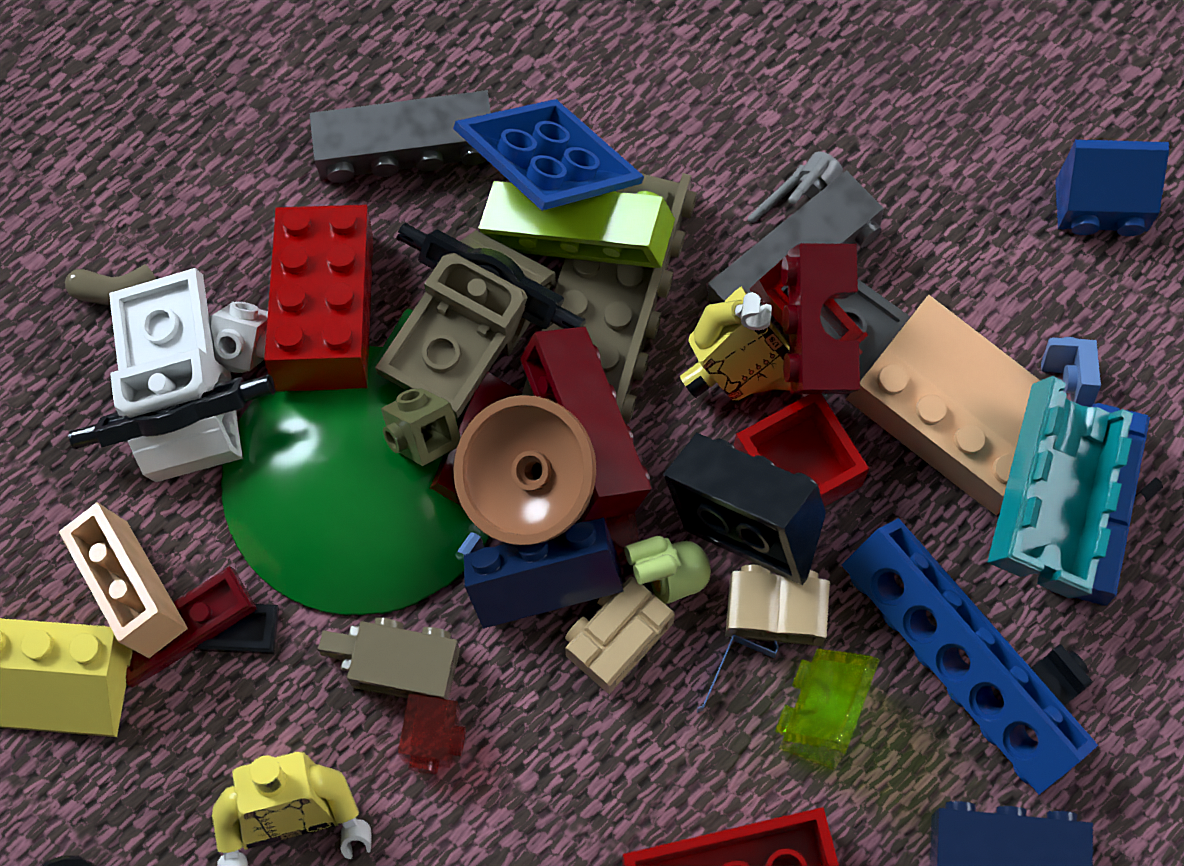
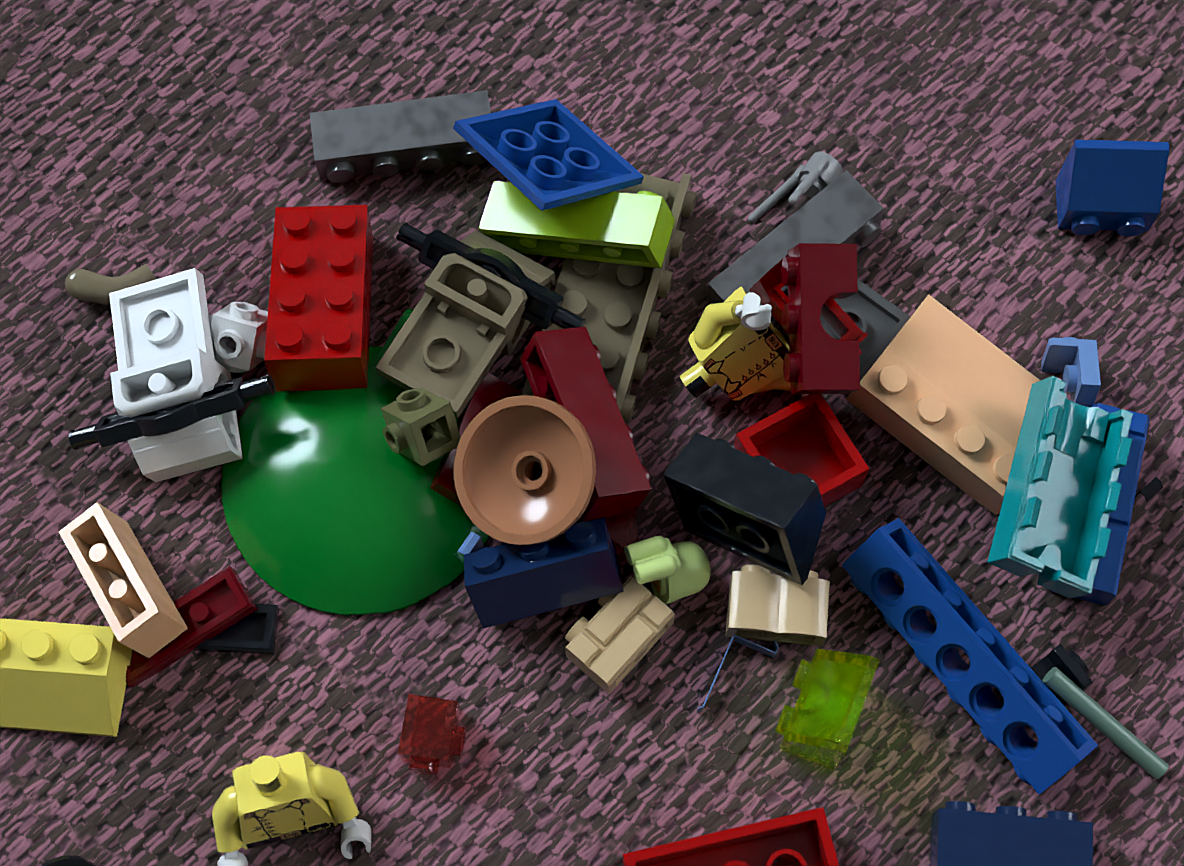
(393, 659): dark tan hinge -> none
(1105, 723): none -> sand green bar

